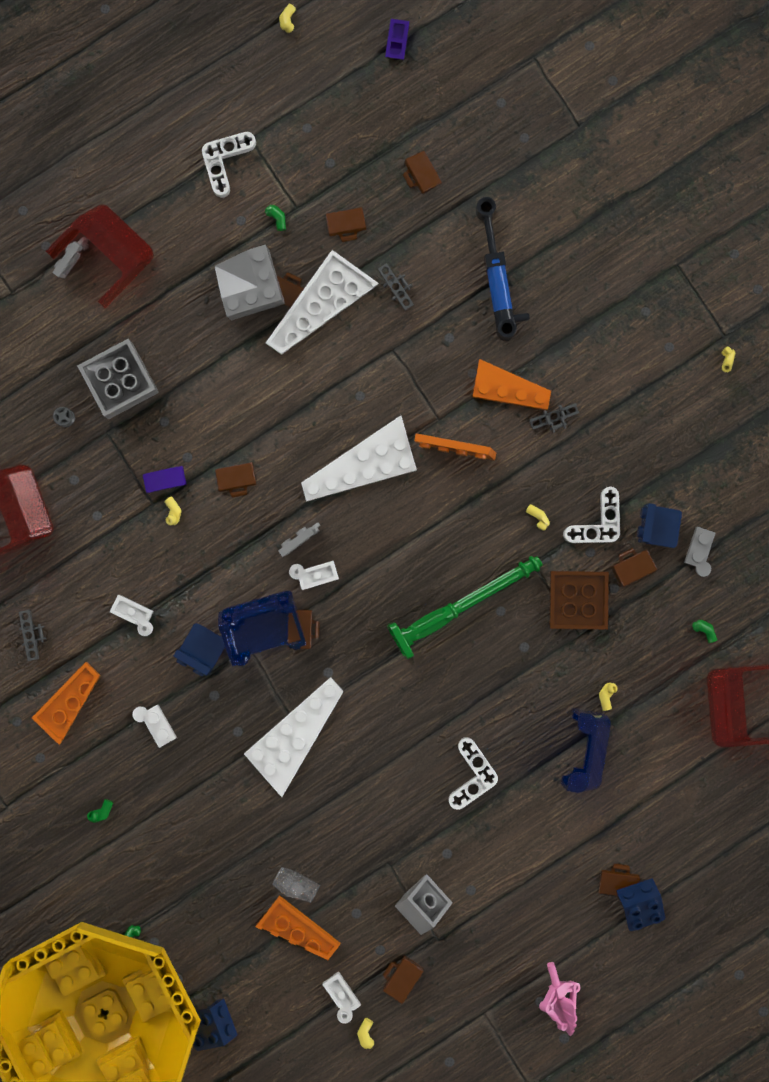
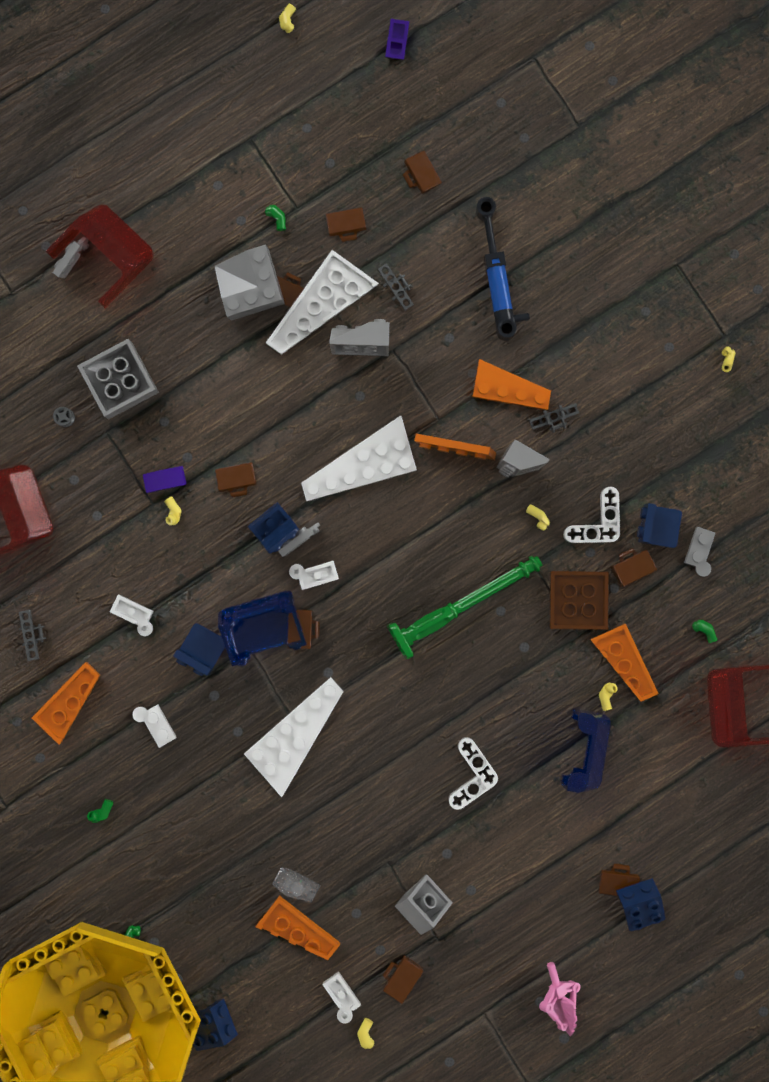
(216, 159): white beam -> none
(274, 528): none -> dark blue bracket
(368, 339): none -> light grey slope
(520, 460): none -> light grey slope
(625, 658): none -> orange wing

